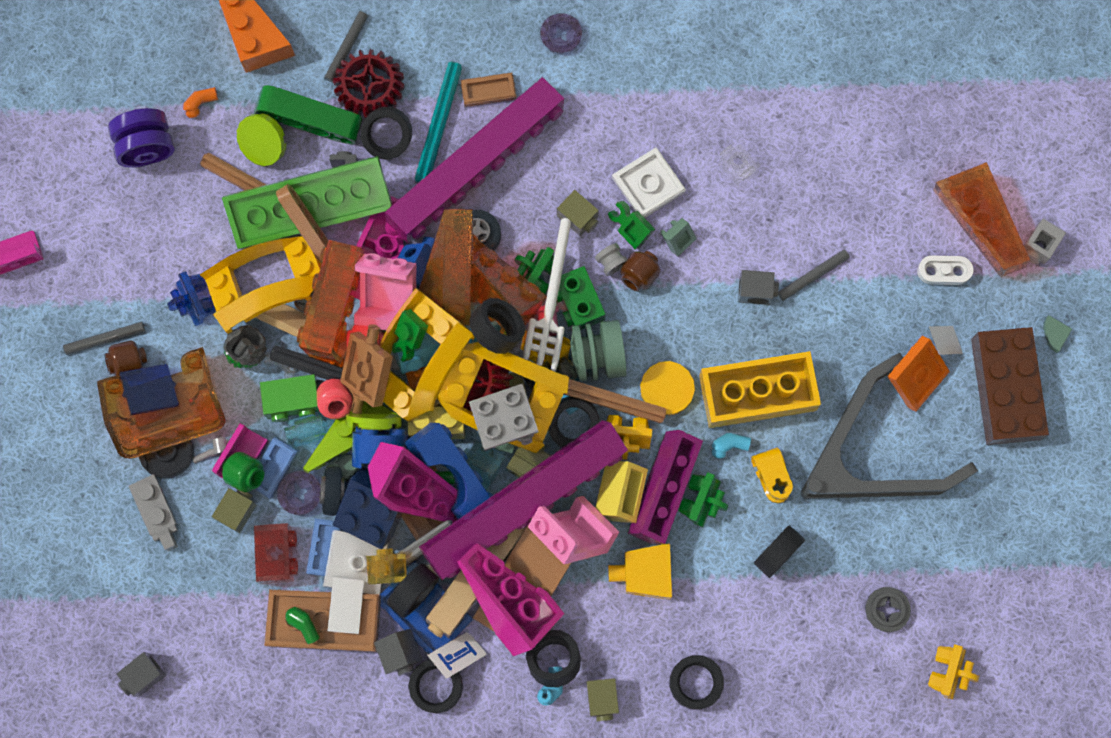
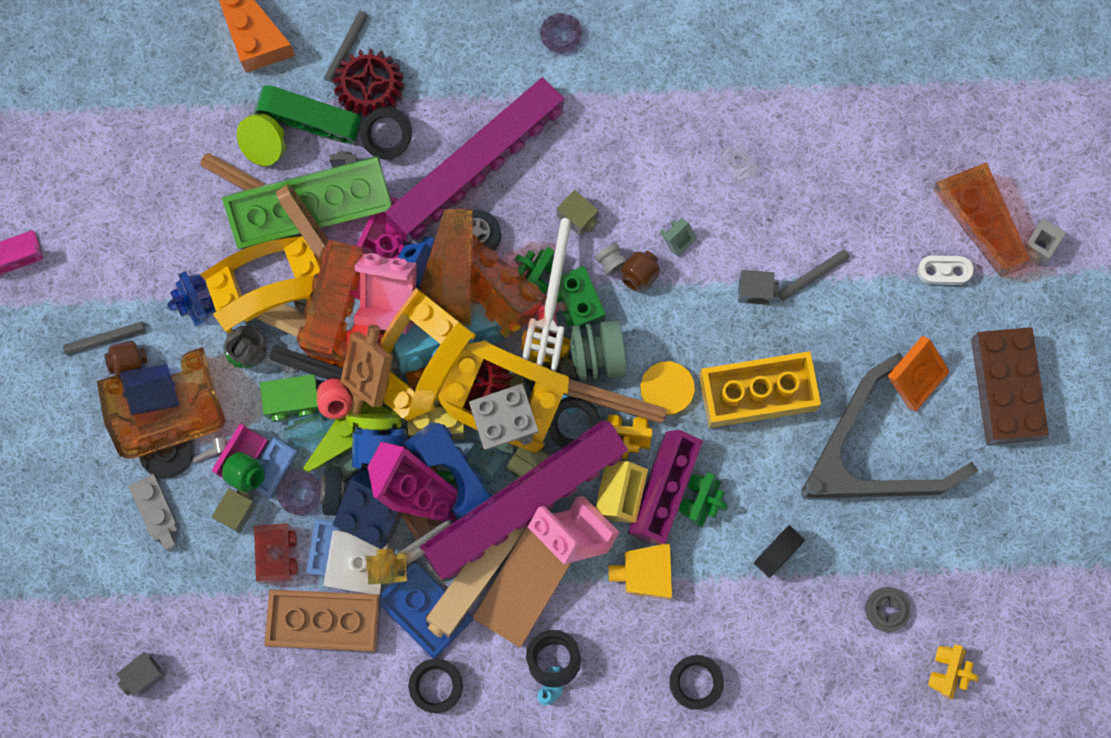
(141, 137): dark purple wheel -> none
(196, 99): orange arm -> none
(301, 621): green arm -> none
(345, 605): white sticker -> none
(398, 652): dark grey brick -> none
(411, 333): green plate -> none
(413, 590): black tyre -> none
(438, 120): teal axle -> none
(457, 655): white sticker -> none
(488, 89): medium nougat tile -> none
(491, 337): black tyre -> none
(511, 604): dark pink wedge -> none
(602, 699): olive brick -> none
(634, 226): green plate -> none
(648, 183): white plate -> none
(727, 442): medium azure arm -> none
(770, 471): yellow piece -> none
(945, 340): white sticker -> none
(1055, 333): sand green tile -> none

